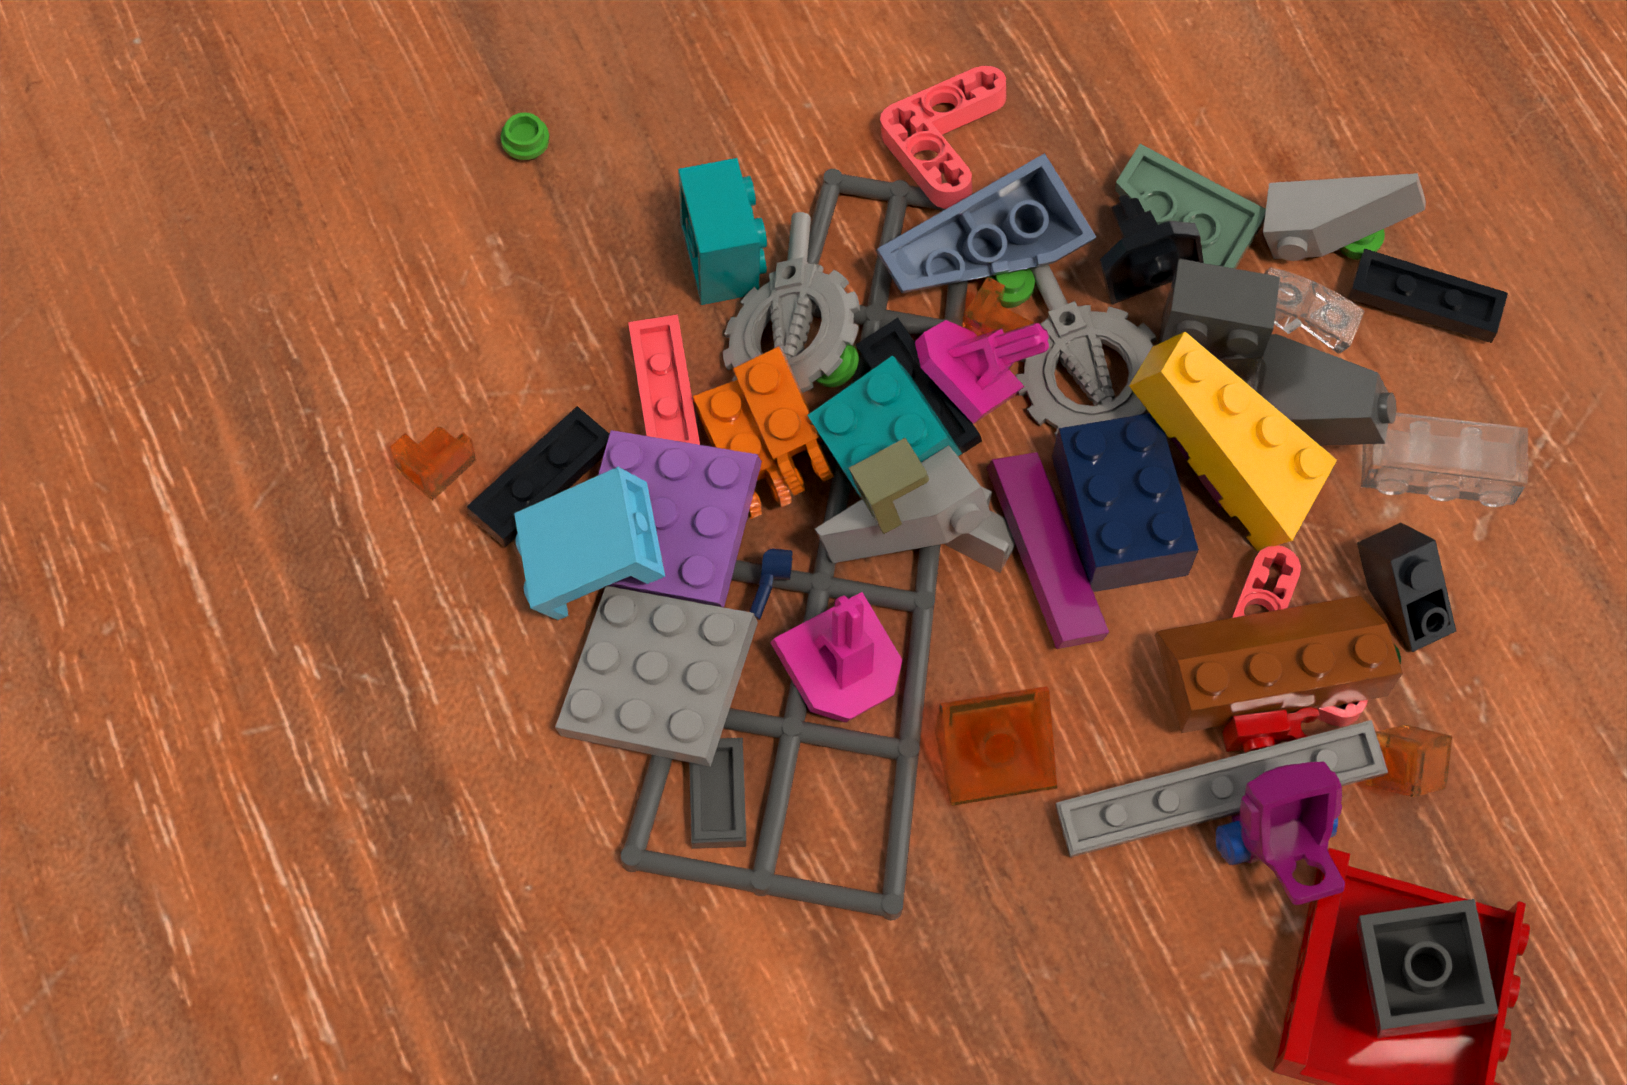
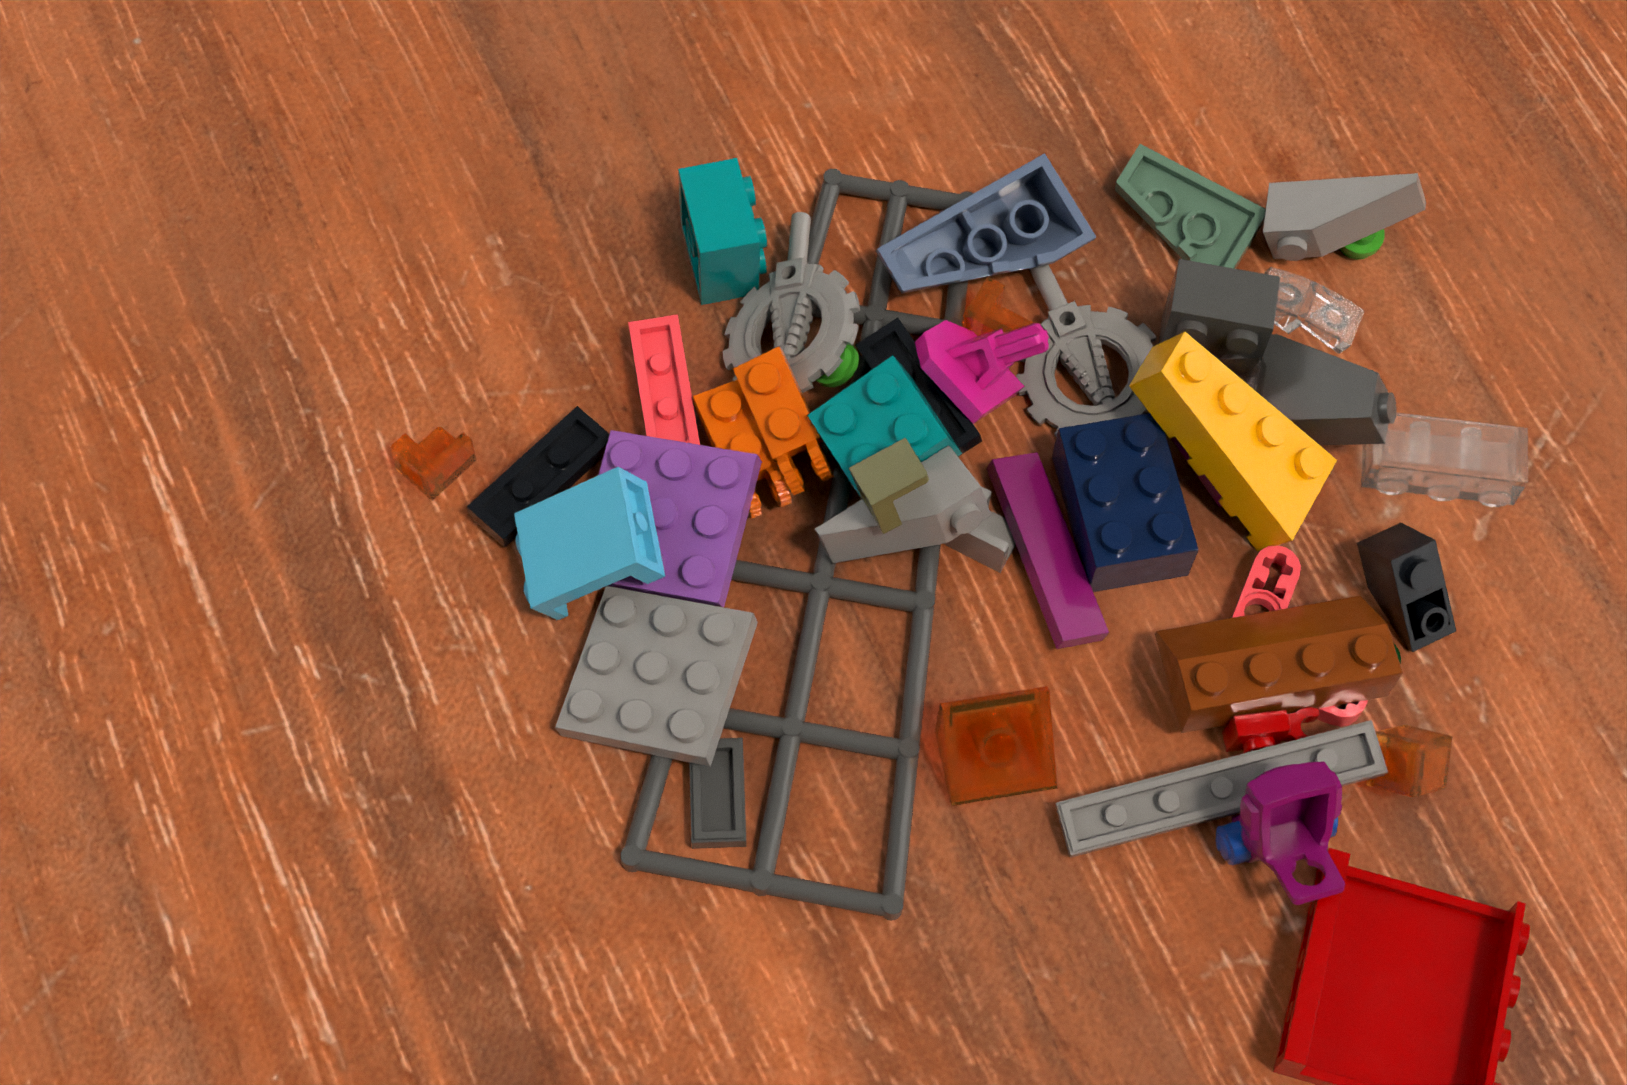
(524, 136): bright green plate -> none
(775, 565): dark blue hand -> none
(841, 660): dark pink piece -> none
(974, 96): coral beam -> none
(1018, 286): bright green plate -> none
(1146, 252): black piece -> none
(1426, 968): dark grey brick -> none
(1428, 295): black plate -> none

